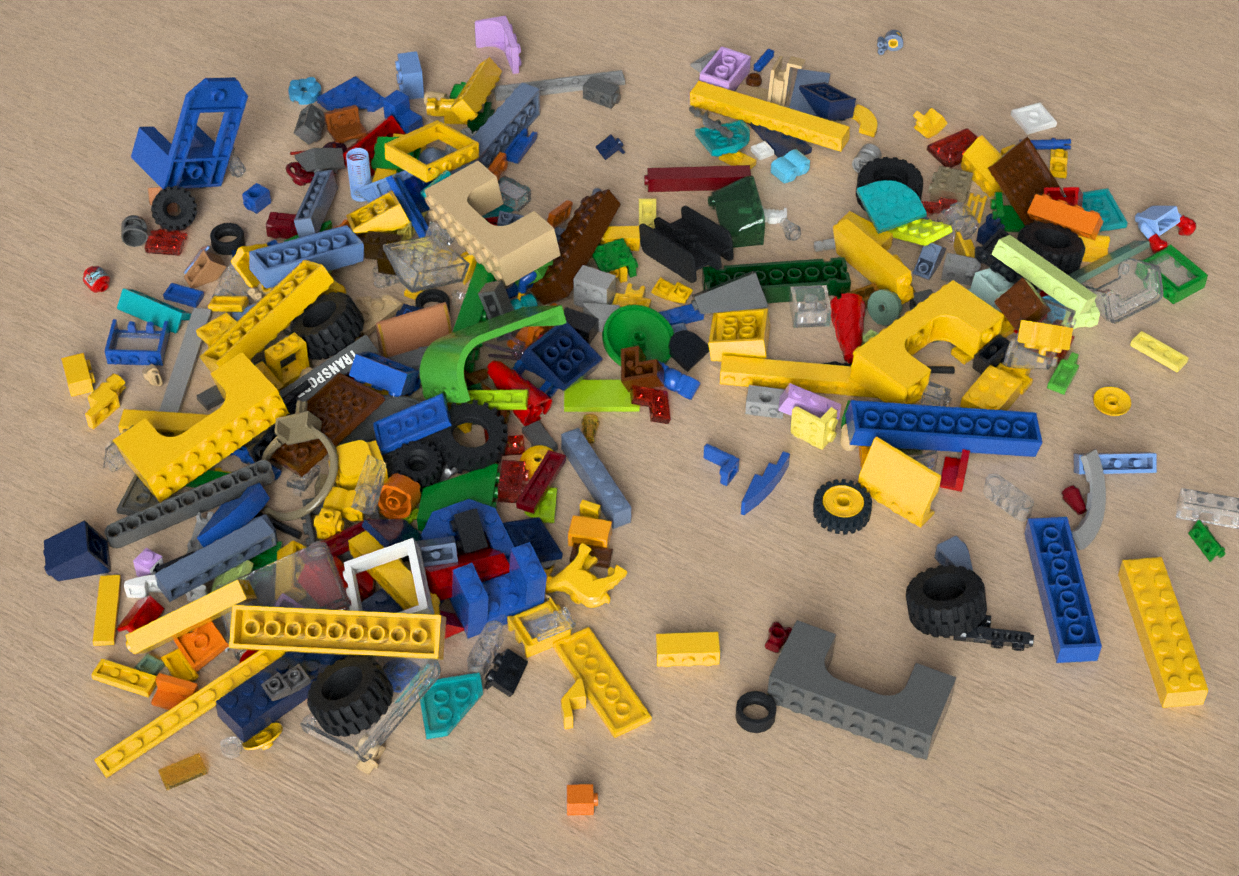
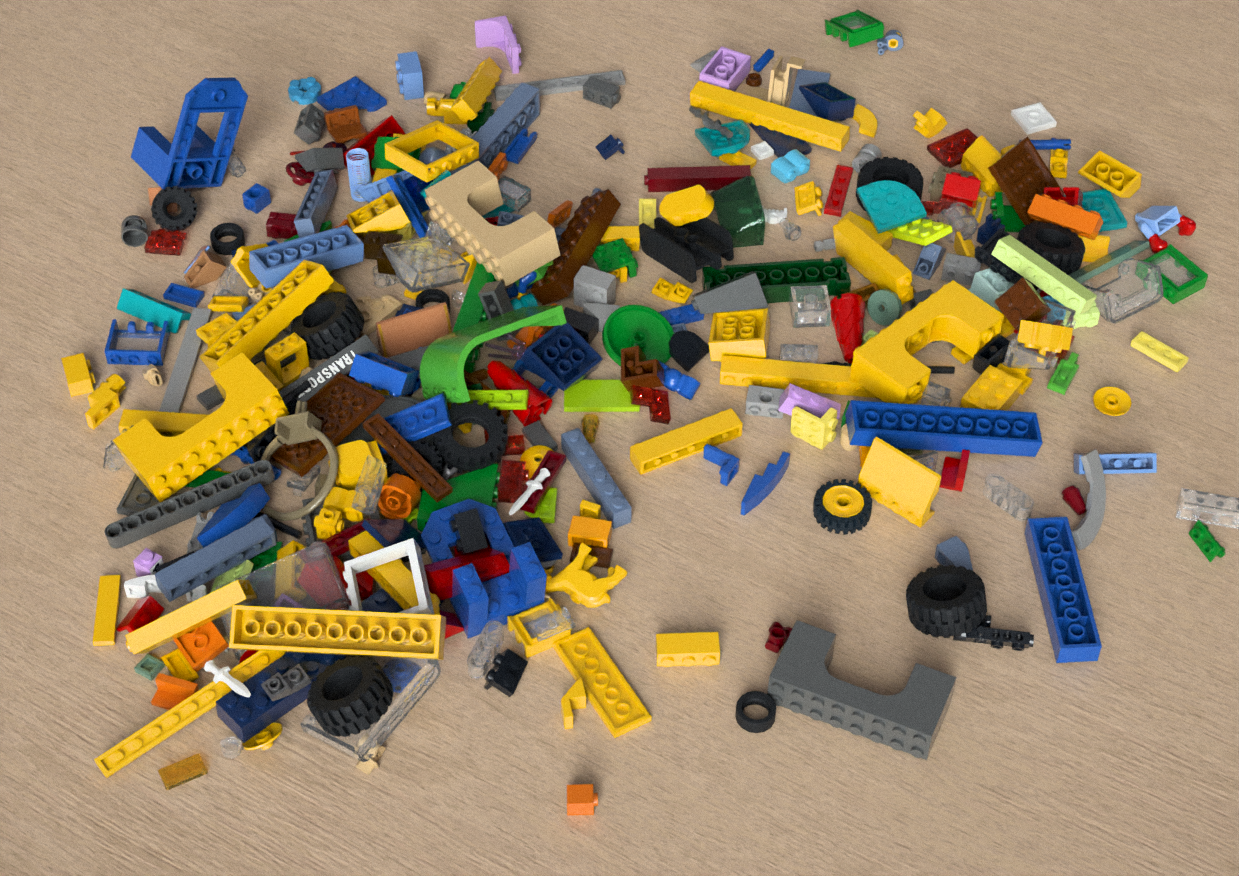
(76, 553): dark blue slope -> none
(96, 279): red head -> none
(124, 677): yellow plate -> none
(223, 675): none -> white sword
(398, 106): blue brick -> none
(407, 457): none -> reddish brown plate
(438, 551): sand blue brick -> none
(448, 703): teal plate -> none
(532, 486): none -> white sword
(632, 297): yellow plate -> none
(685, 441): none -> yellow brick
(686, 205): none -> yellow brick
(799, 353): none -> clear bracket
(808, 198): none -> yellow bracket
(838, 190): none -> red tile
(857, 25): none -> green window
(962, 189): none -> red piece
(1112, 175): none -> yellow slope
(1162, 632): yellow brick -> none

